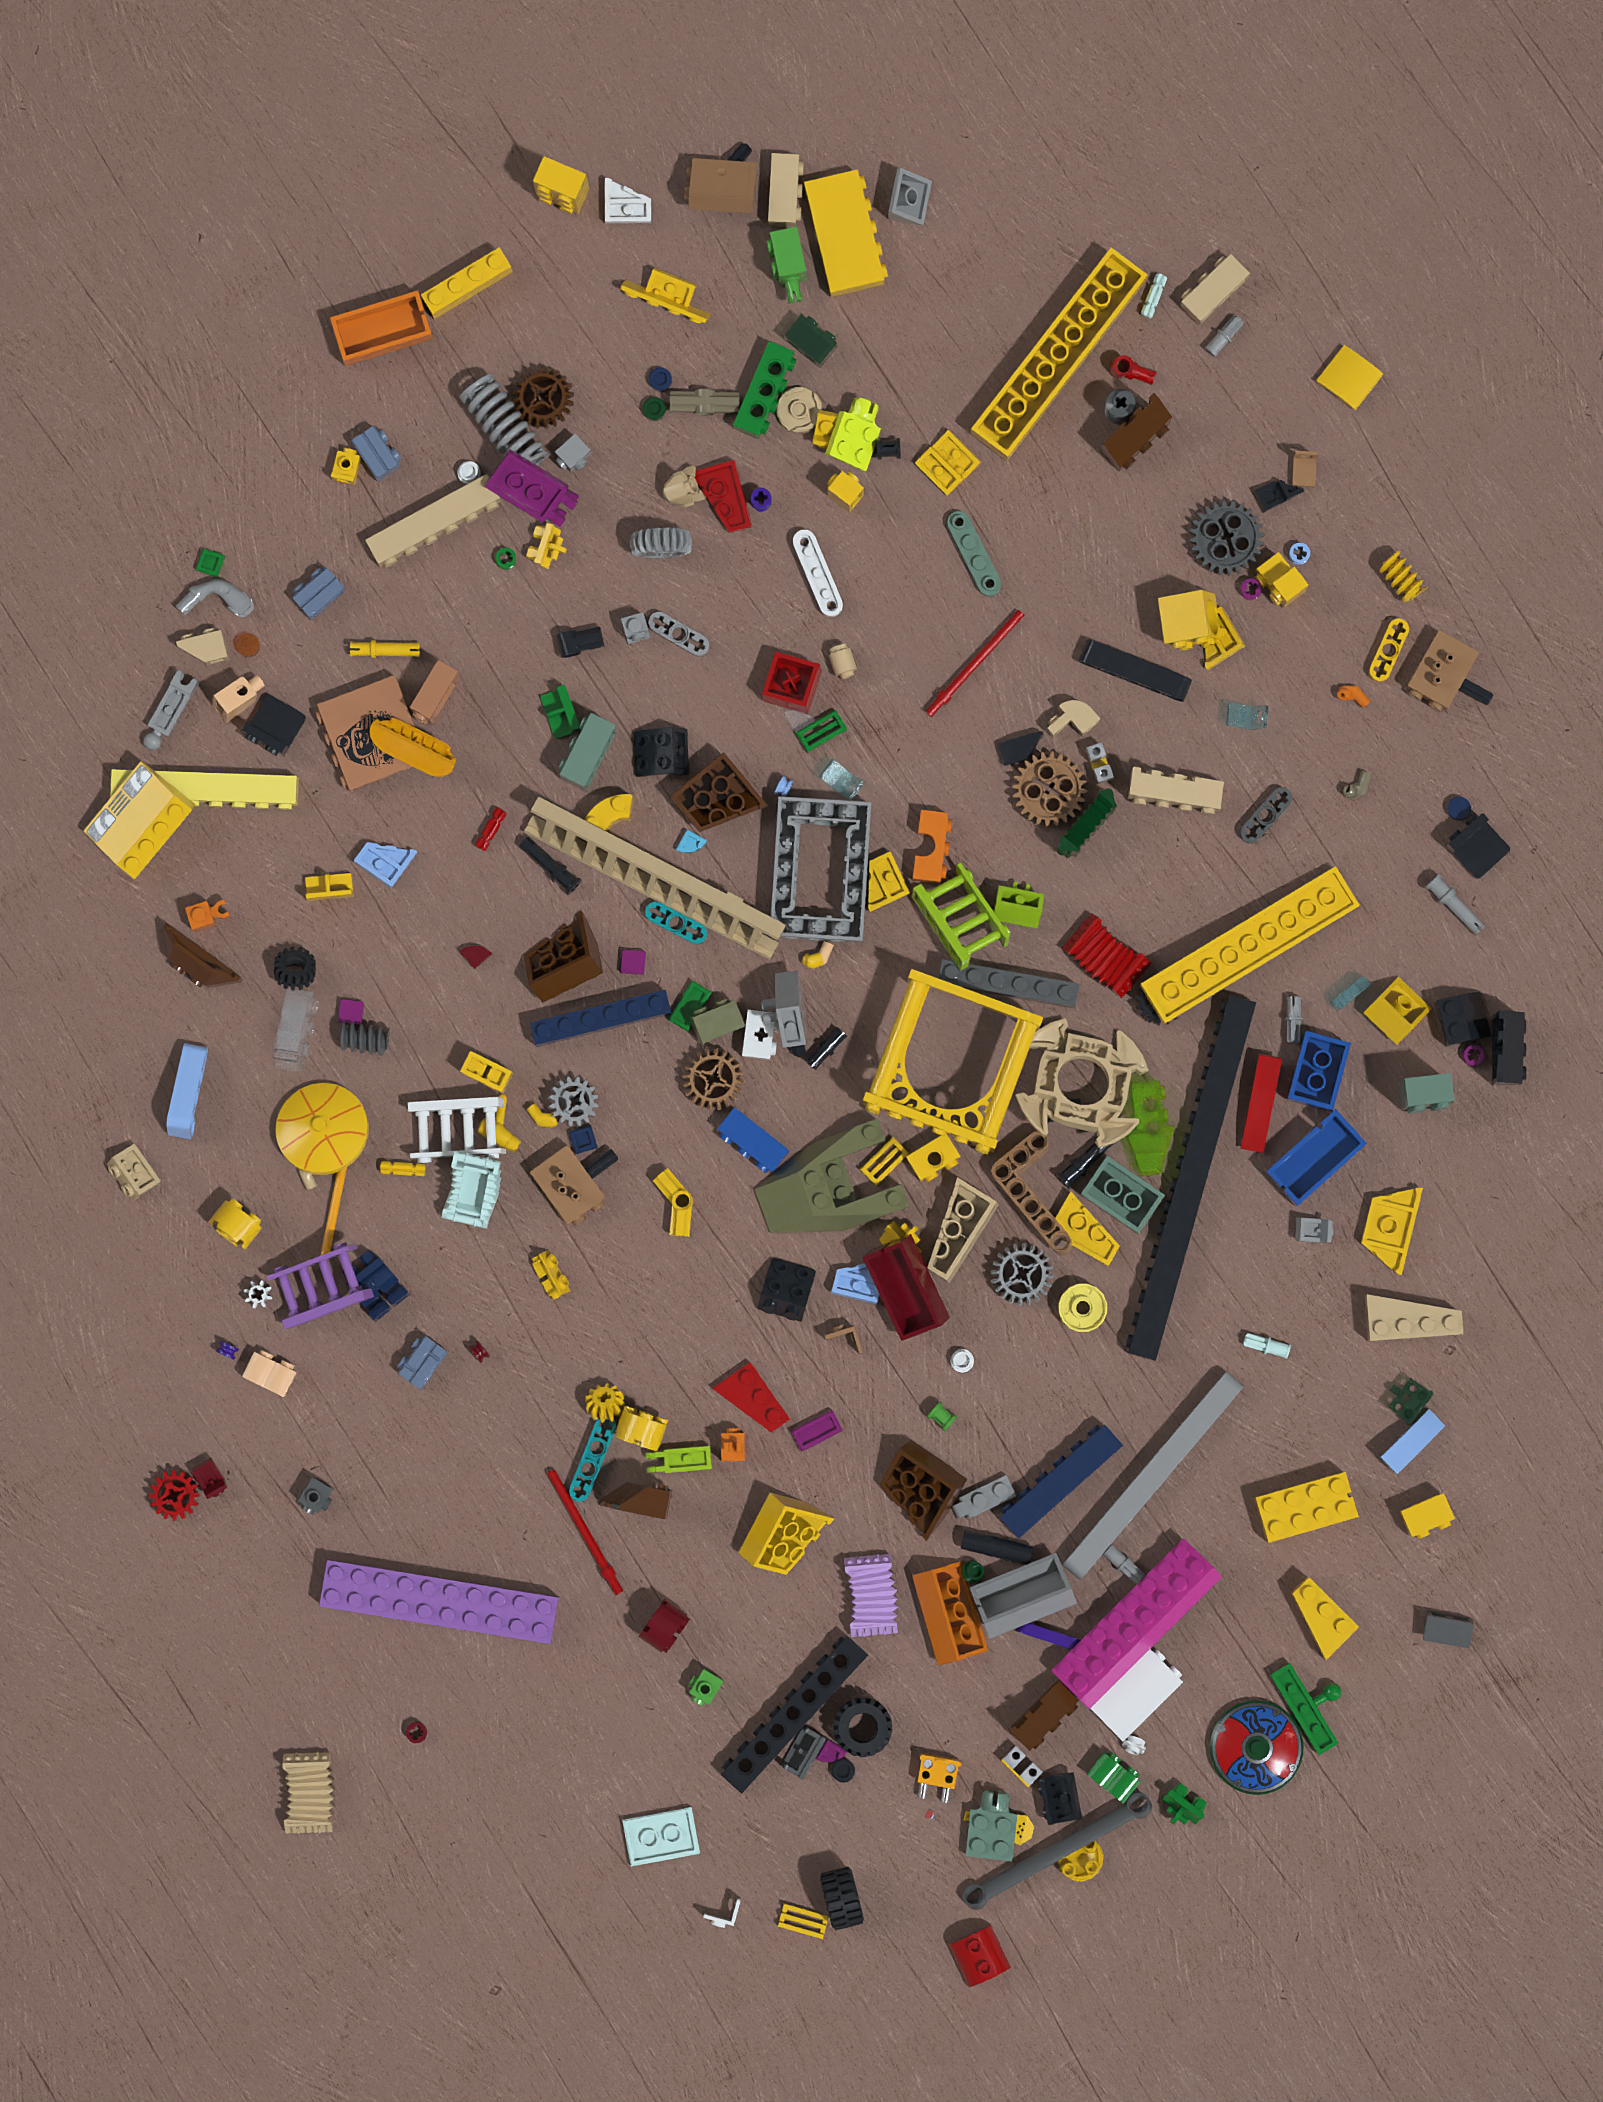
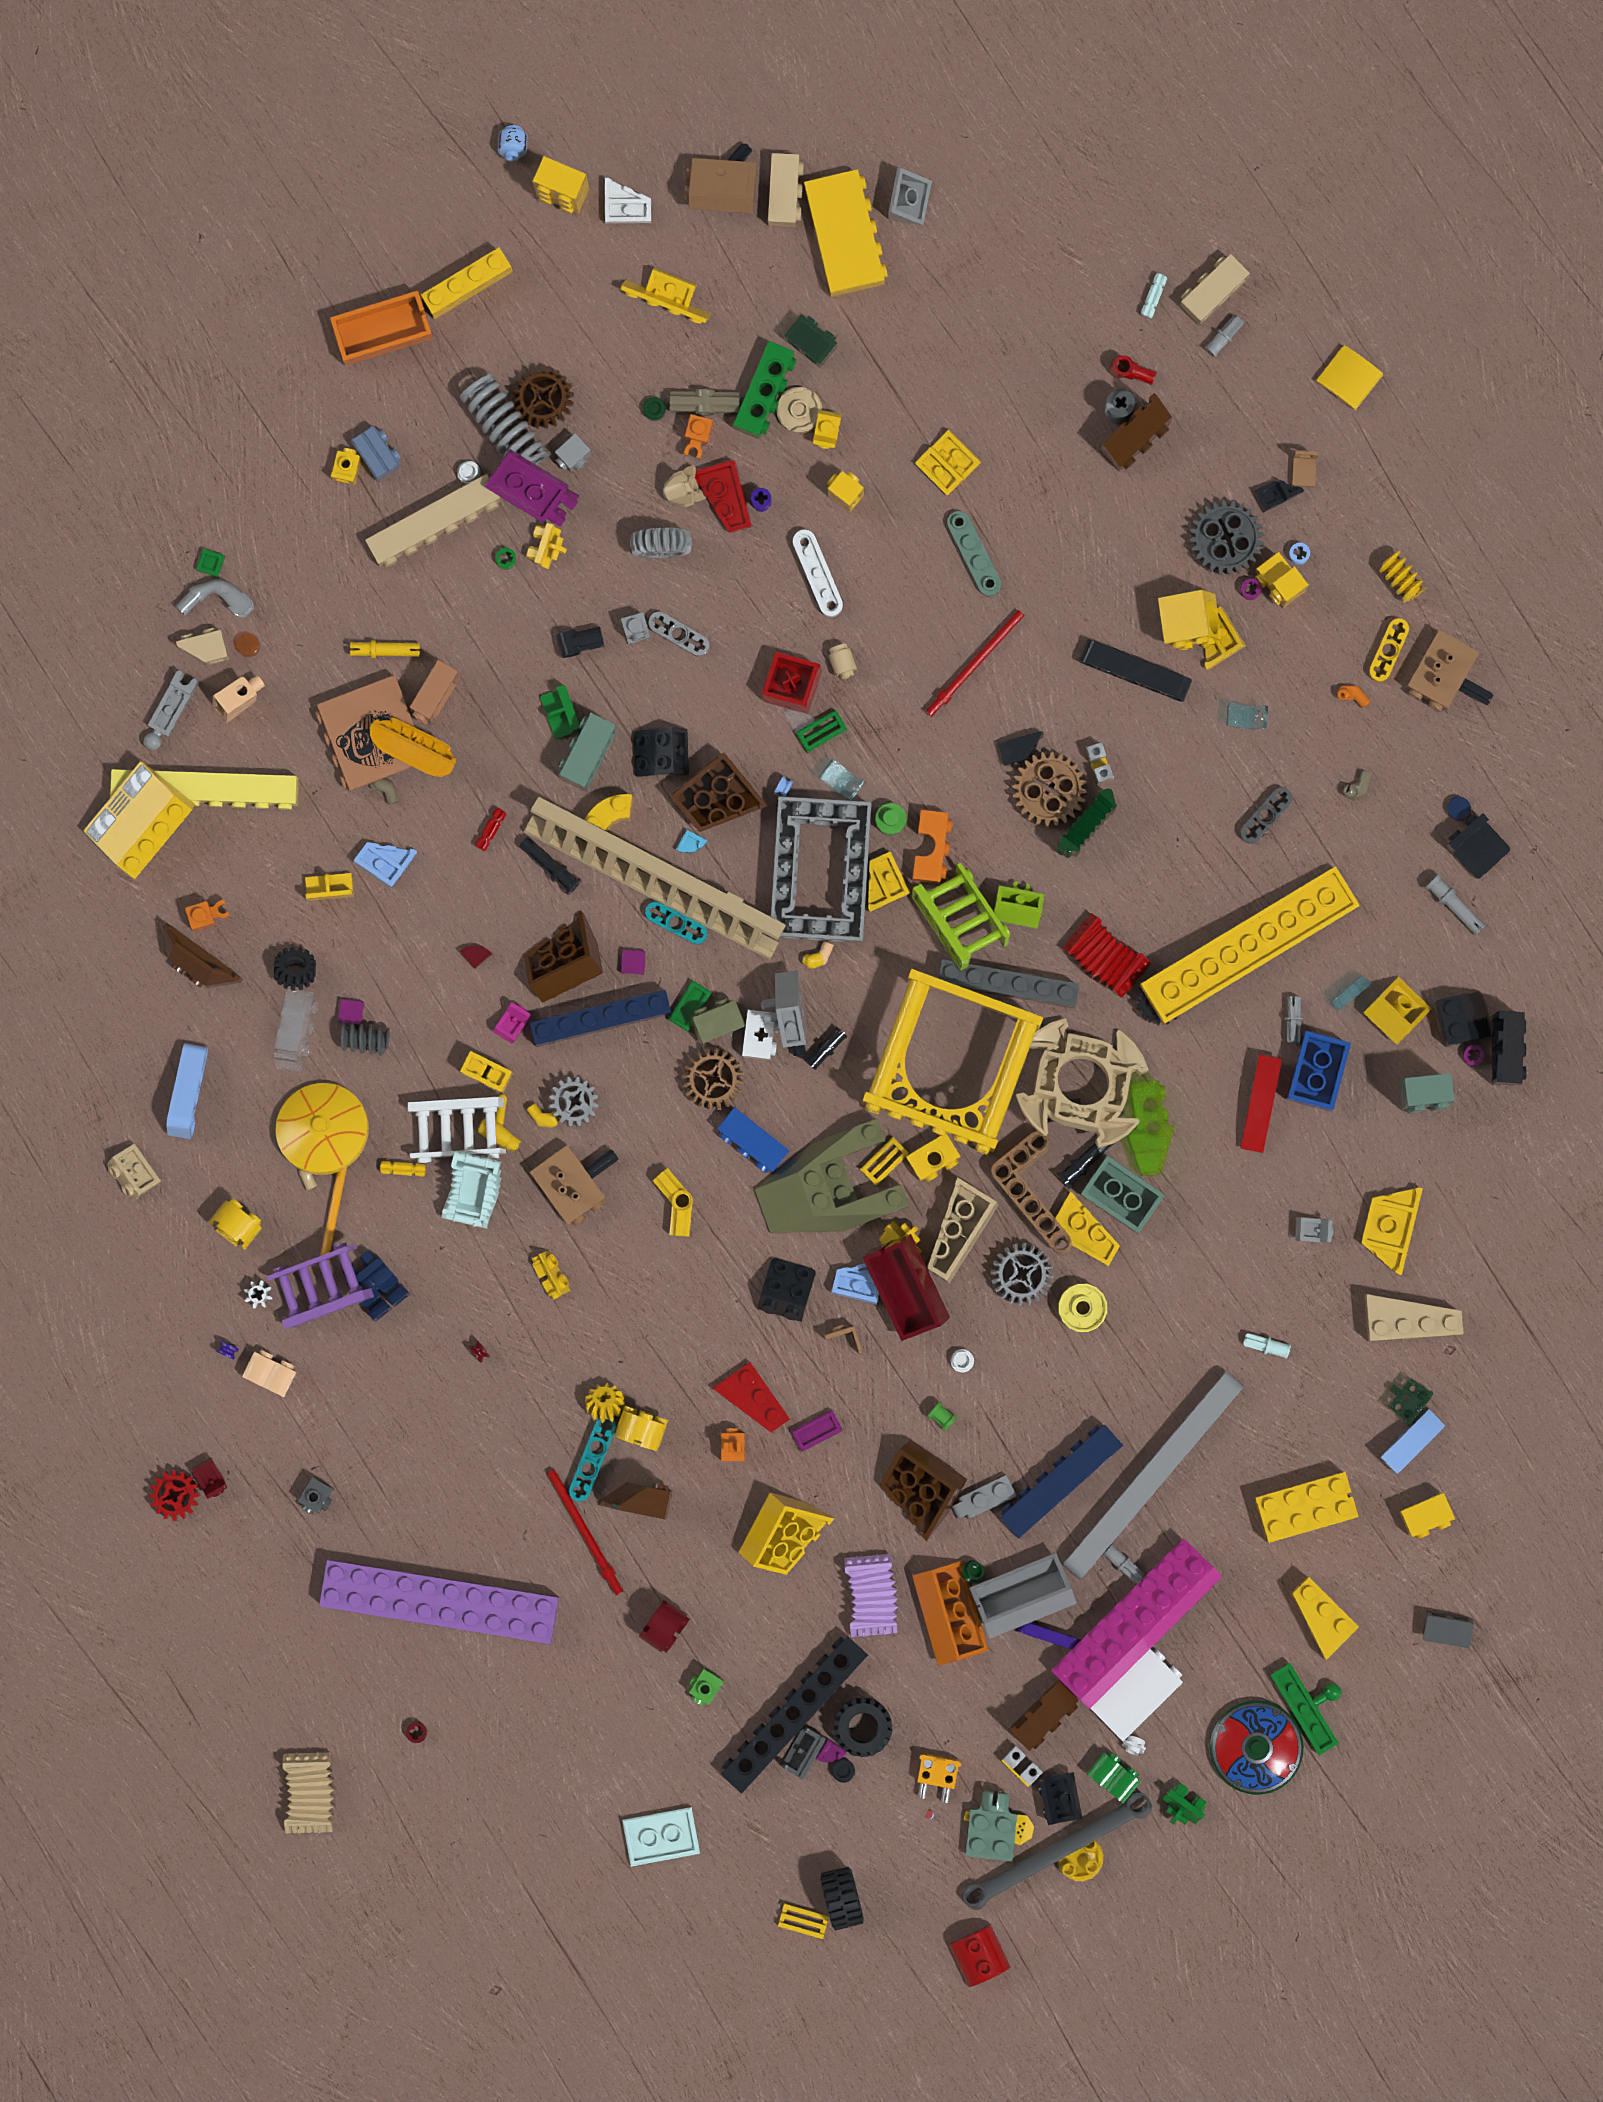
(274, 725): black bracket -> none
(318, 592): sand blue brick -> none
(388, 788): none -> dark tan arm
(422, 1361): sand blue brick -> none
(512, 143): none -> light blue head
(512, 1022): none -> dark pink bracket
(583, 1140): dark blue tile -> none
(660, 379): dark blue tile -> none
(682, 1459): lime hinge -> none
(698, 434): none -> orange brick
(720, 1921): white bracket -> none
(788, 261): bright green brick -> none
(855, 434): neon yellow plate -> none
(888, 448): black bush -> none
(890, 819): none -> bright green piece
(996, 1547): black axle -> none
(1059, 354): yellow brick -> none
(1074, 712): tan brick -> none
(1175, 791): tan wedge -> none
(1191, 1178): black brick -> none
(1316, 1158): blue piece -> none

